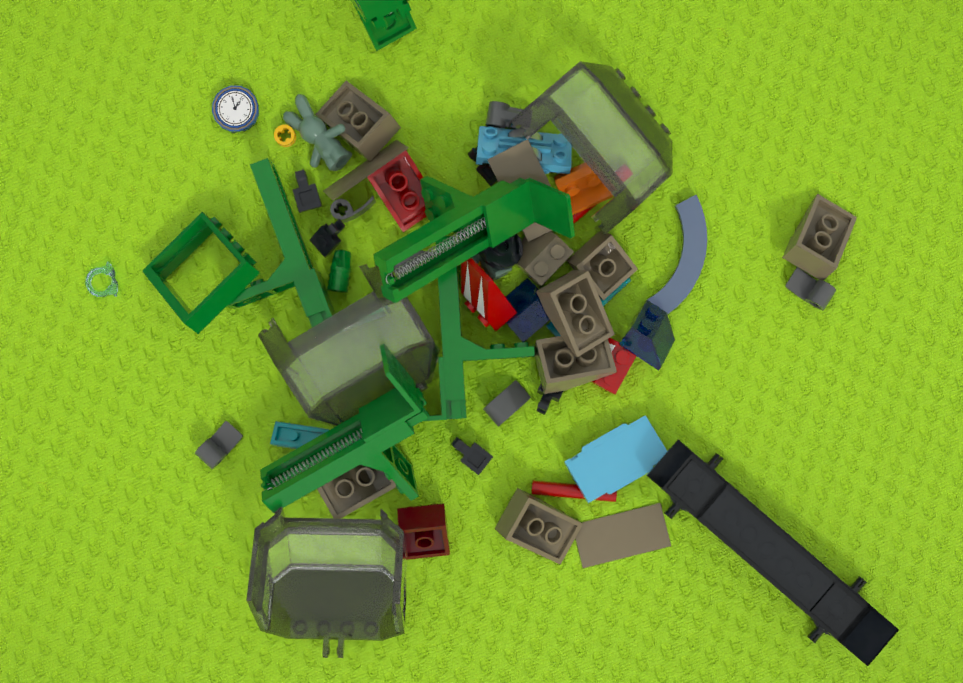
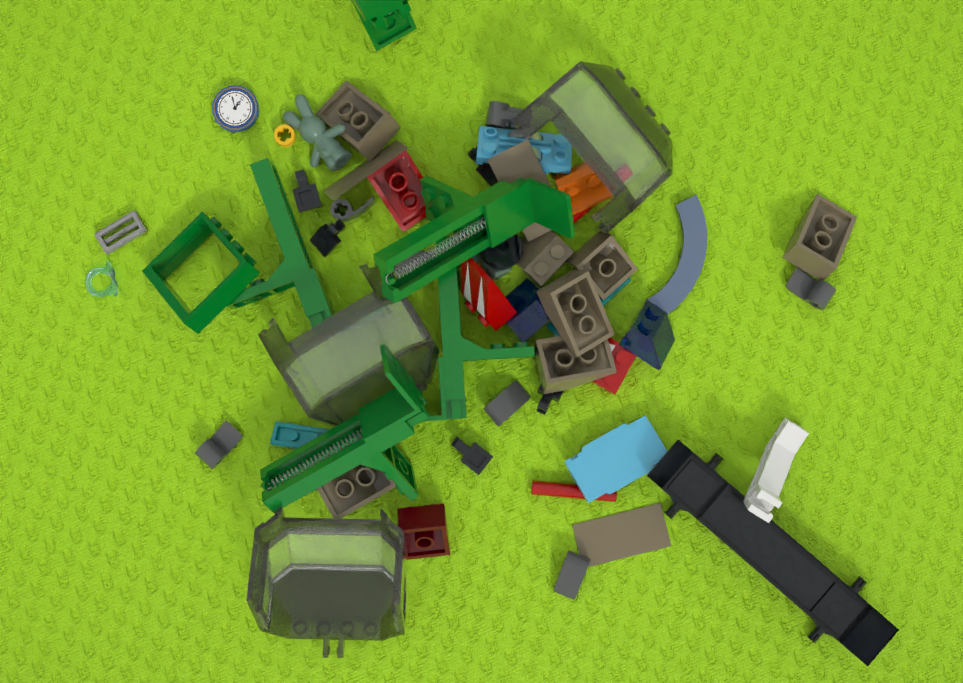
(138, 223): none -> light grey tile
(340, 272): green hinge -> none
(538, 526): dark tan slope -> none
(571, 575): none -> dark grey panel
(773, 469): none -> white piece

